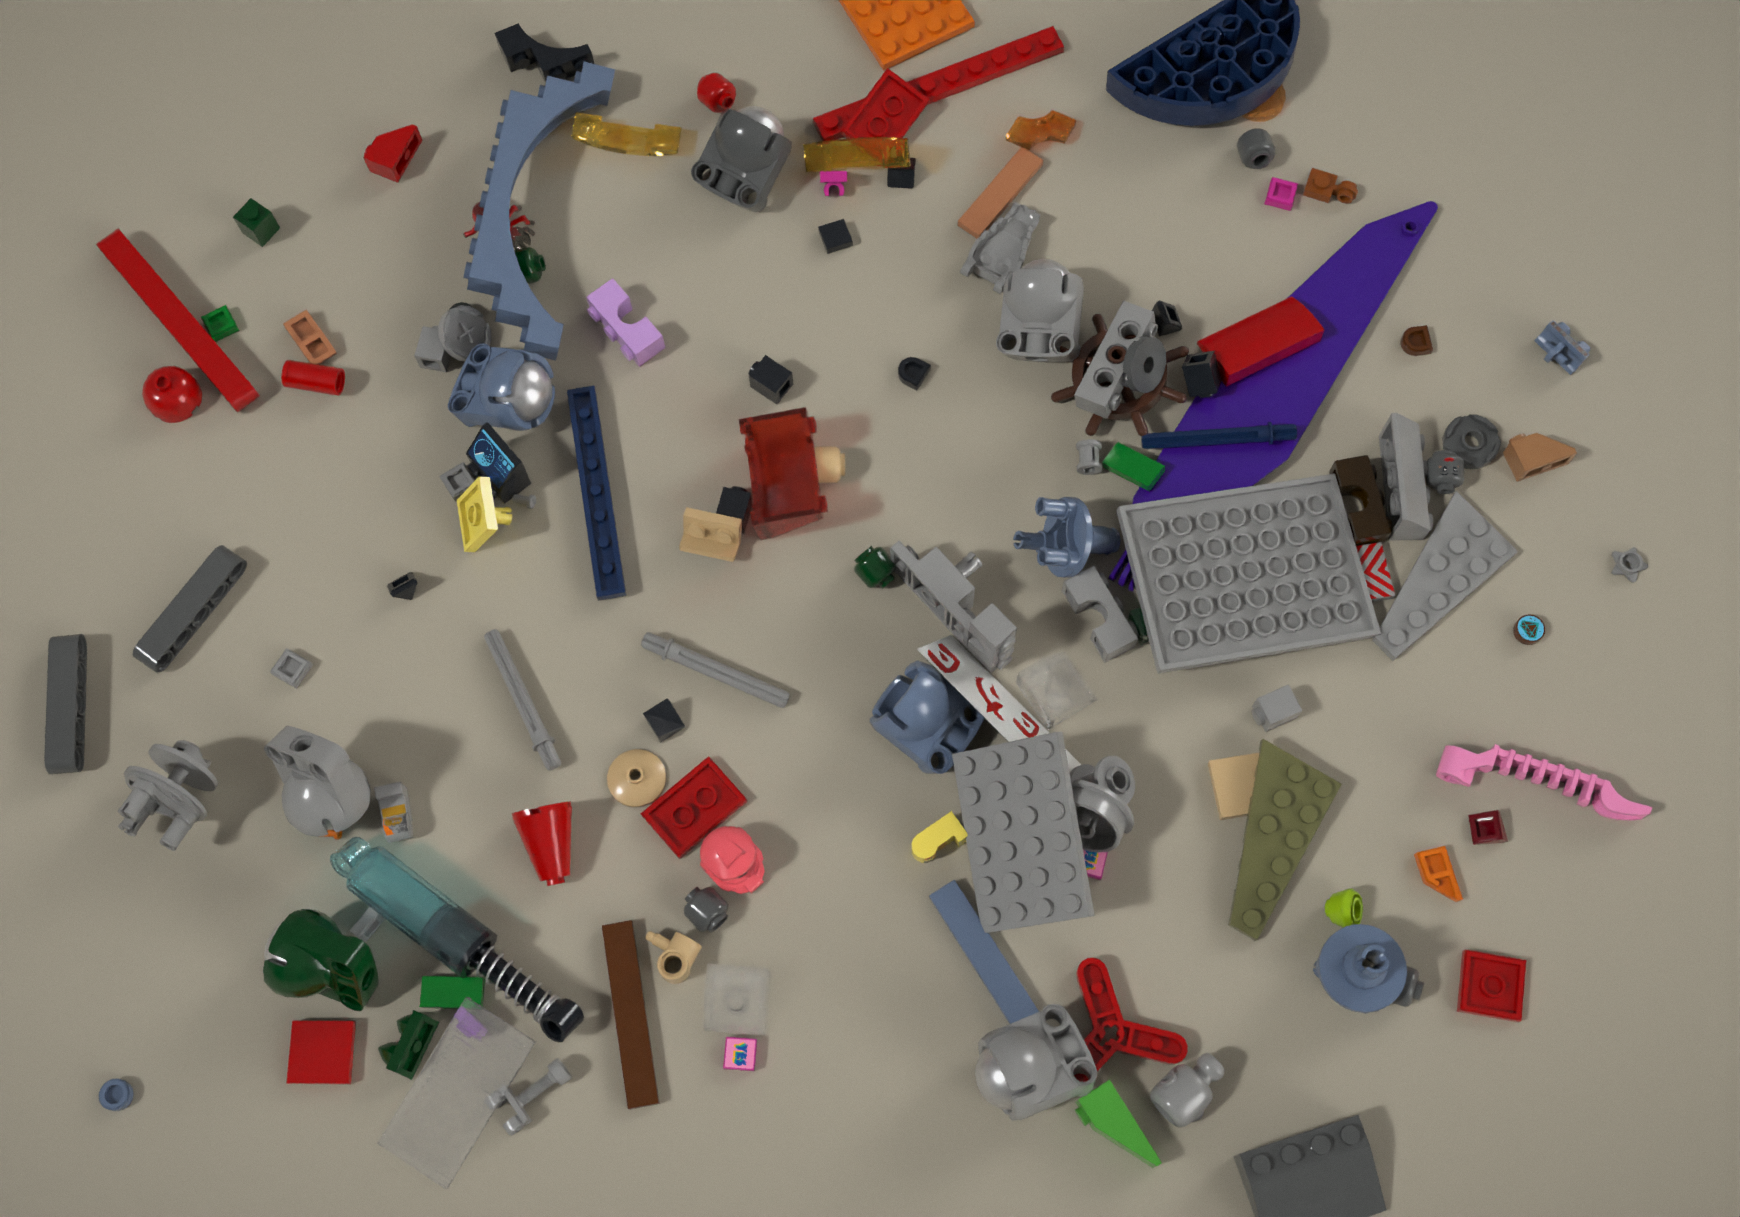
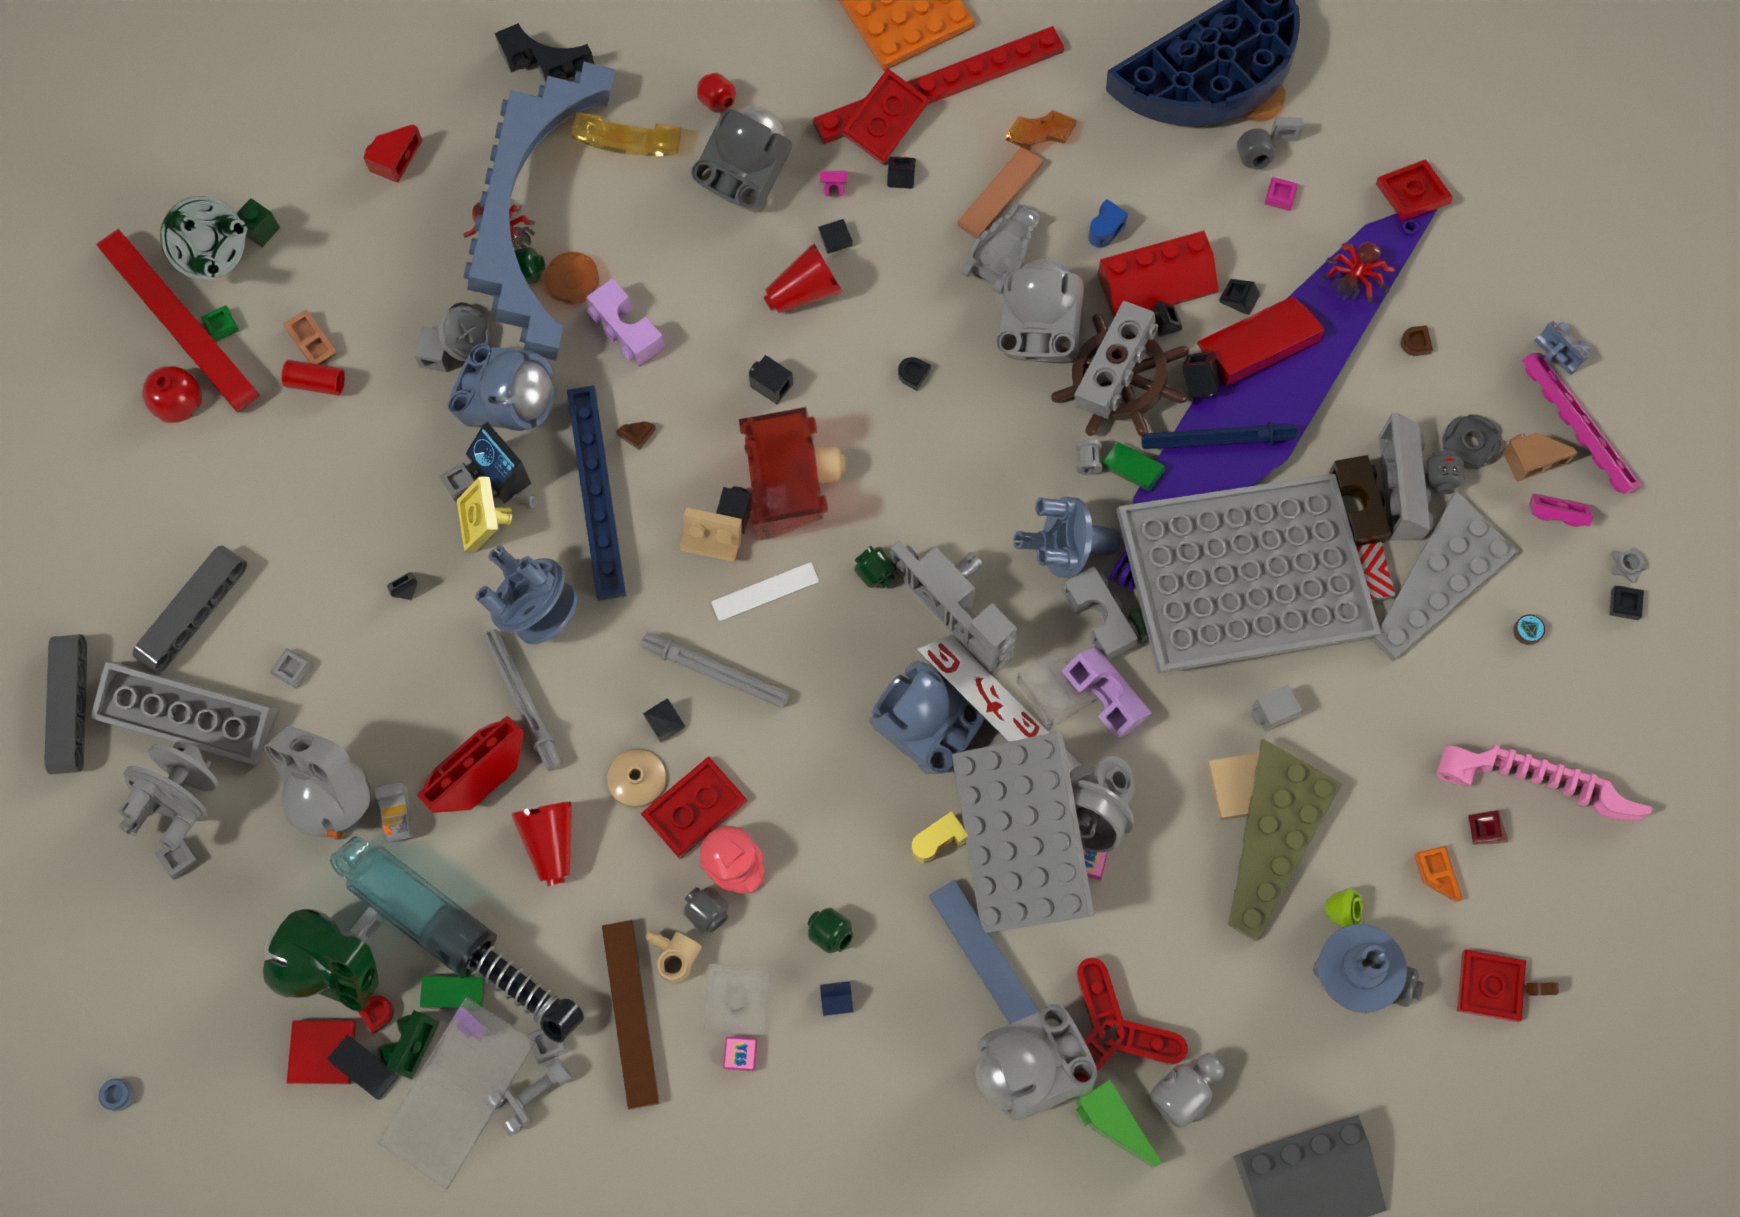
(177, 861): none -> light grey tile
(183, 711): none -> light grey arch
(202, 237): none -> piece
(362, 1067): none -> black slope
(377, 1013): none -> red tile
(474, 768): none -> red wedge
(530, 598): none -> sand blue piece
(545, 1048): none -> light grey tile
(571, 277): none -> clear orange tile
(636, 433): none -> reddish brown tile
(765, 591): none -> white sticker
(802, 282): none -> red cone
(830, 930): none -> dark green head
(836, 998): none -> dark blue slope
(857, 152): clear yellow slope -> none
(1096, 674): none -> lavender arch
(1107, 224): none -> blue leg
(1140, 376): dark grey tile -> none
(1162, 271): none -> red slope
(1240, 295): none -> black slope
(1286, 128): none -> light grey tile
(1322, 185): dark orange plate -> none
(1359, 270): none -> animal
(1414, 190): none -> red tile
(1542, 989): none -> reddish brown tile
(1569, 512): none -> dark pink plate
(1586, 431): none -> dark pink plate
(1626, 602): none -> black tile

